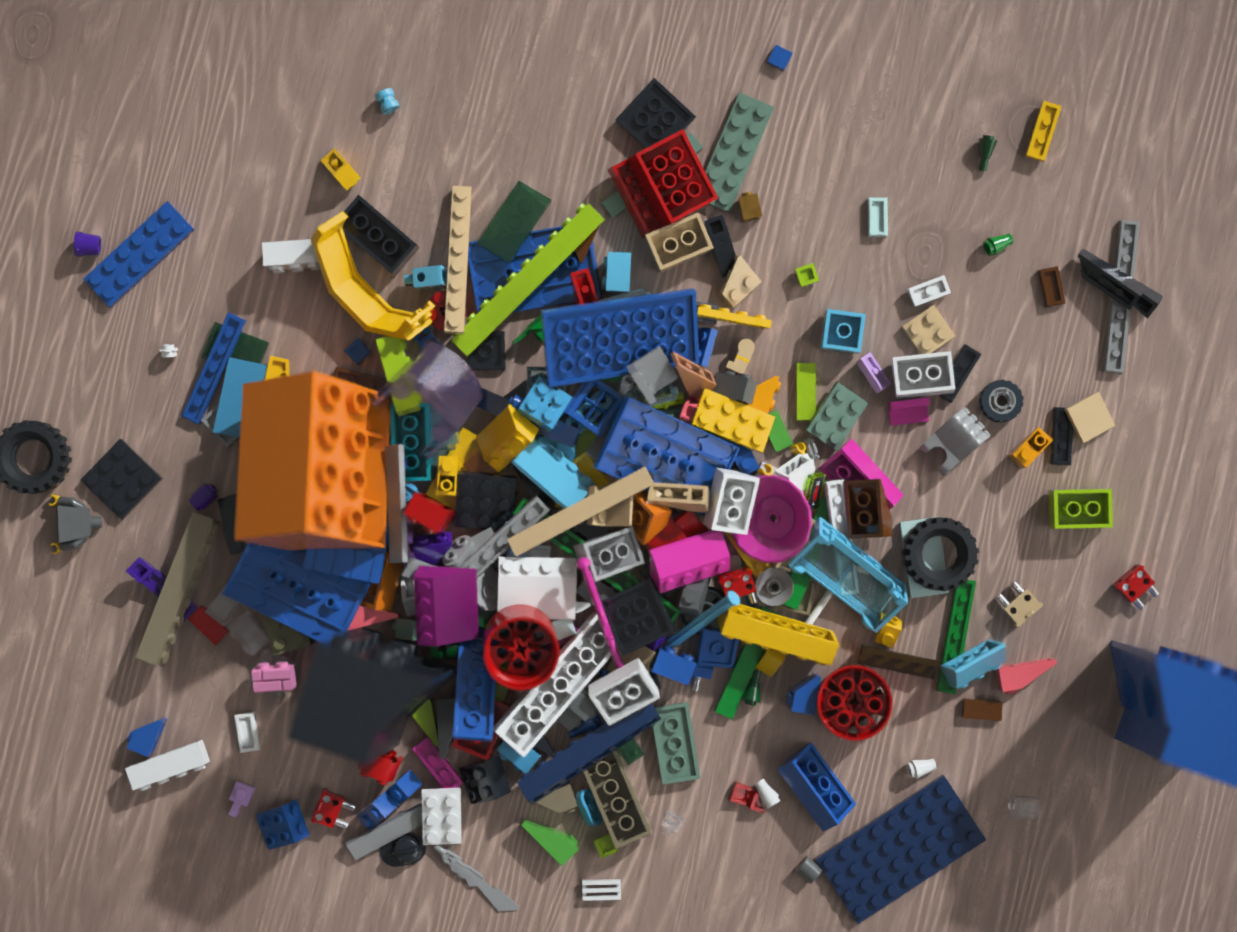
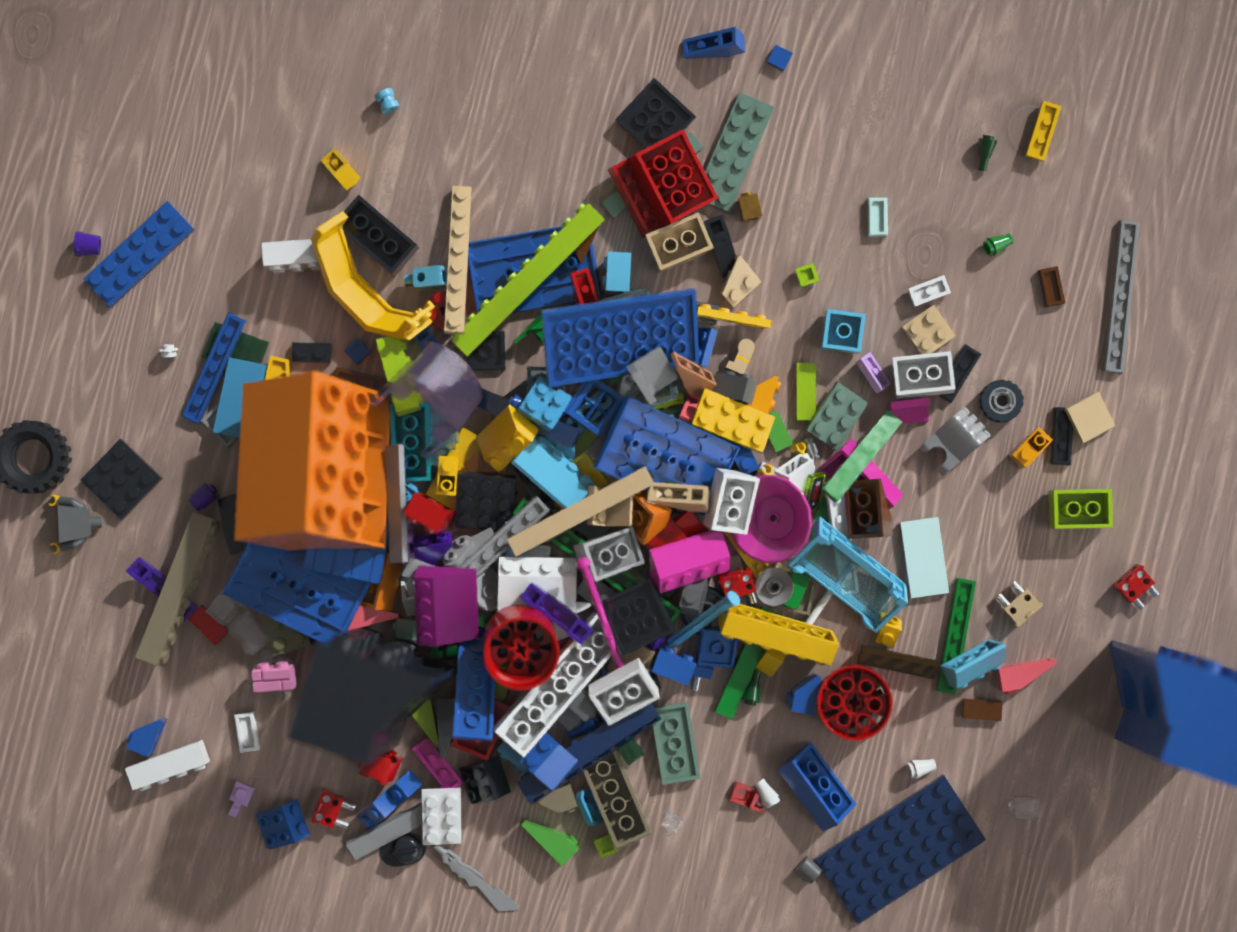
(311, 352): none -> black plate
(514, 222): clear green tile -> none
(549, 761): none -> slope
(557, 612): none -> dark purple slope
(597, 890): white tile -> none
(715, 44): none -> blue slope
(861, 456): none -> tile
(964, 562): black tyre -> none
(1118, 284): black wedge -> none

